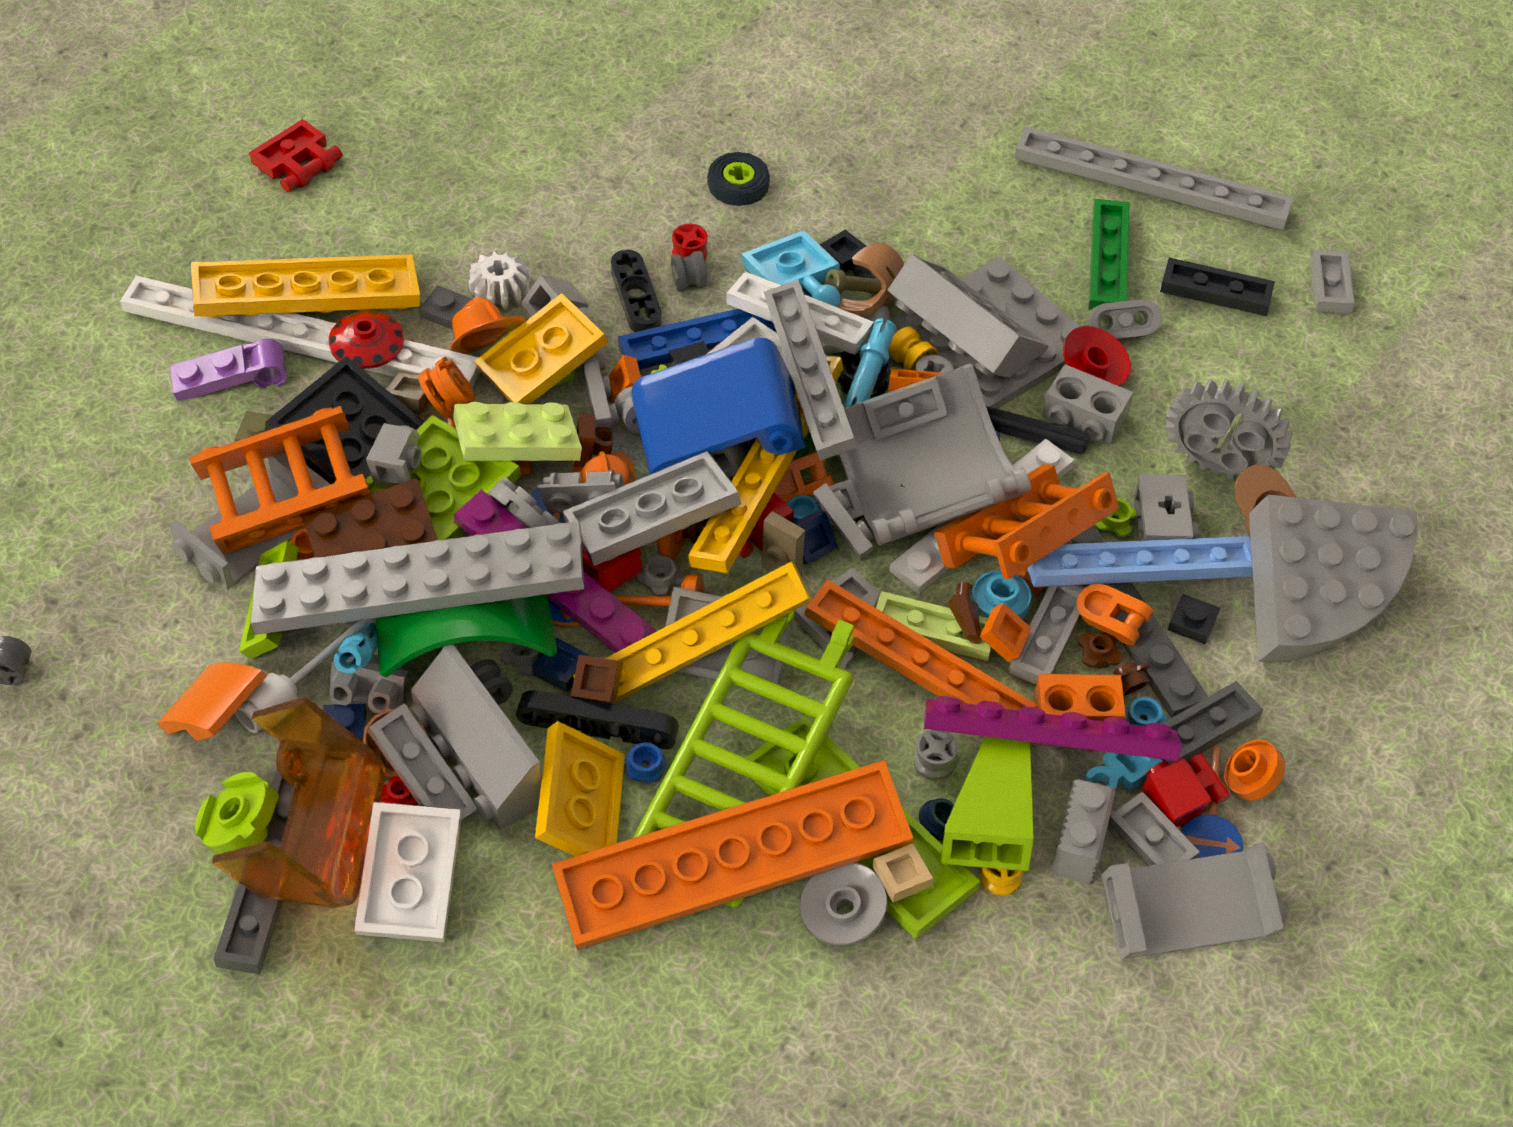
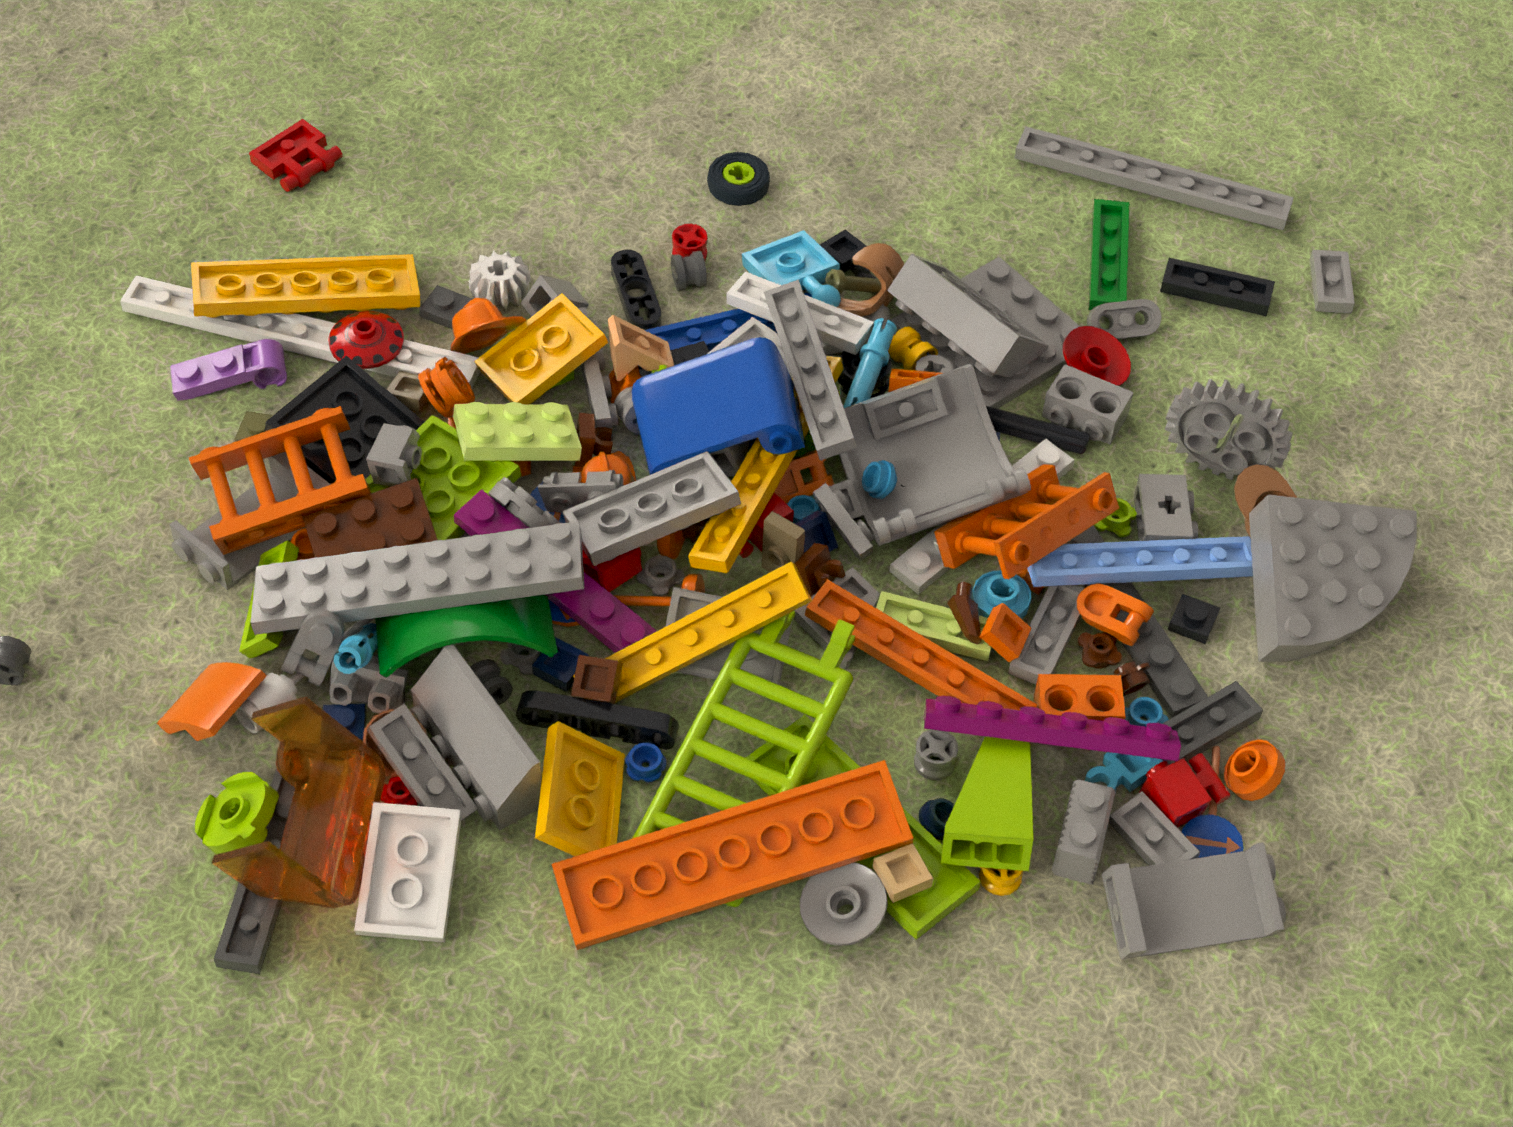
(319, 633): none -> light grey plate
(635, 347): none -> light nougat slope
(817, 566): none -> reddish brown tile
(879, 479): none -> dark azure plate

